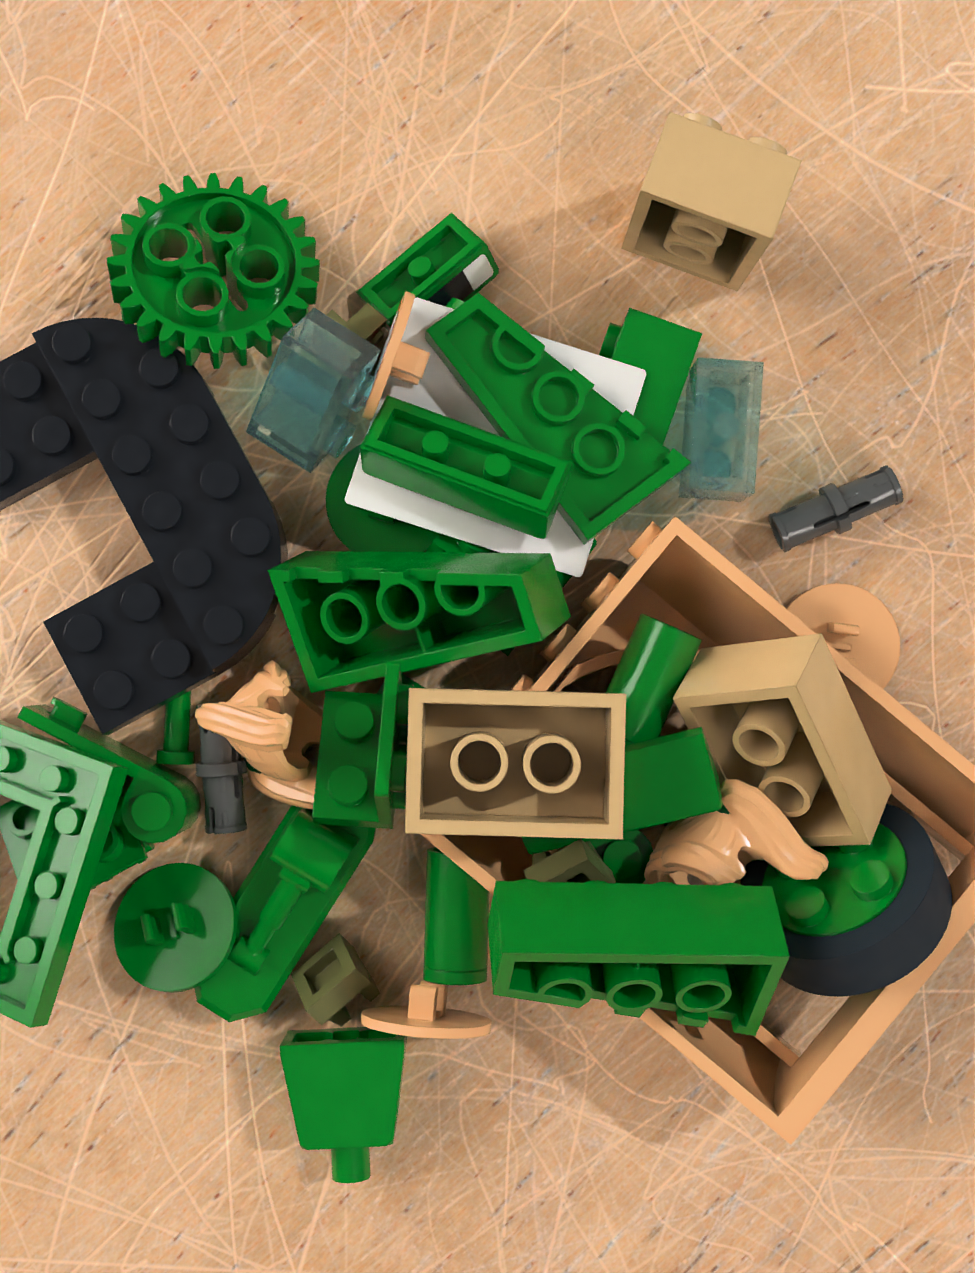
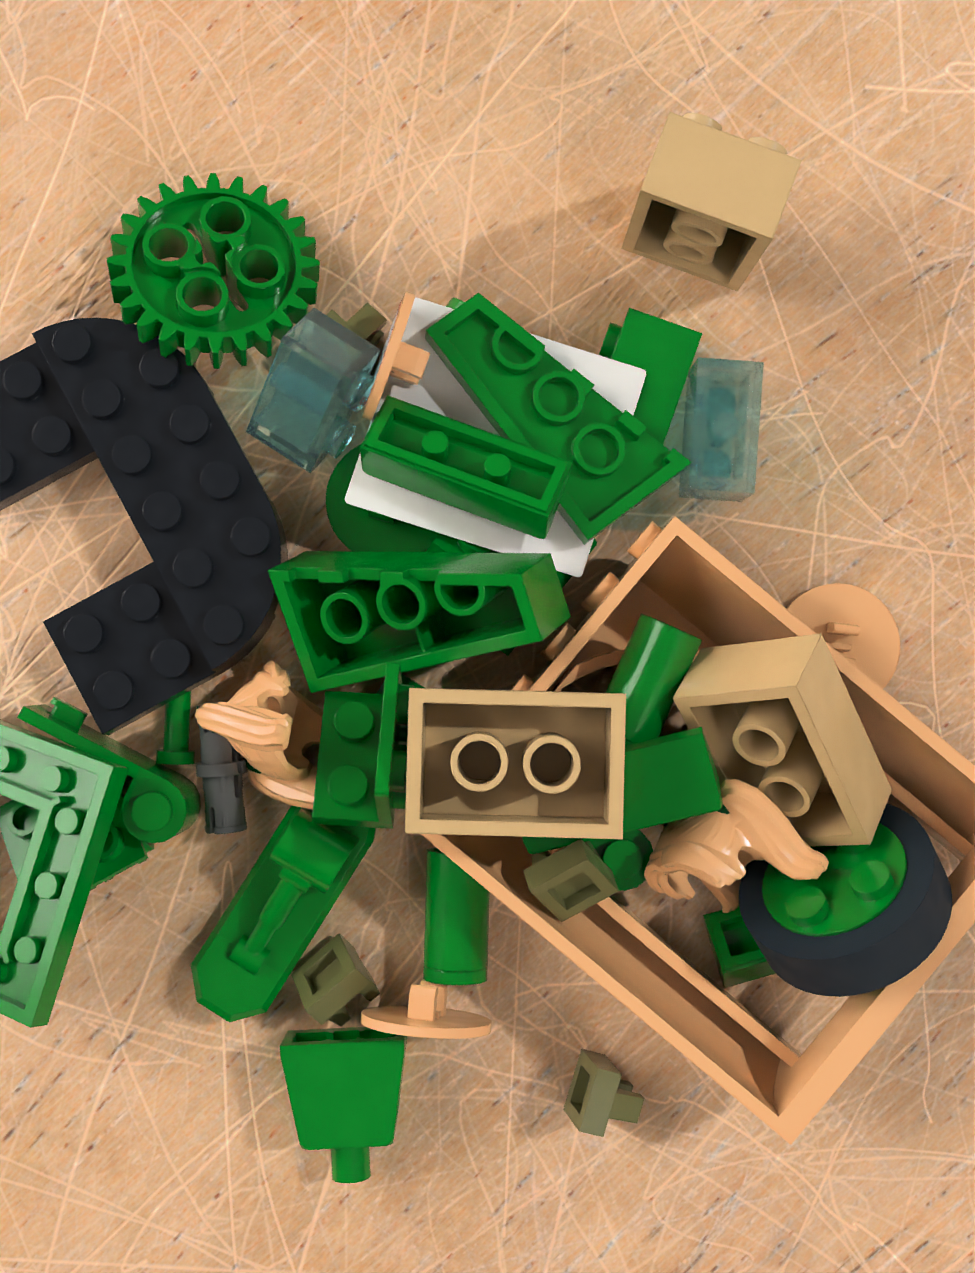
(175, 927): green piece -> none
(436, 268): green slope -> none
(600, 1095): none -> olive tile
(640, 947): green wedge -> none
(836, 508): dark grey pin -> none

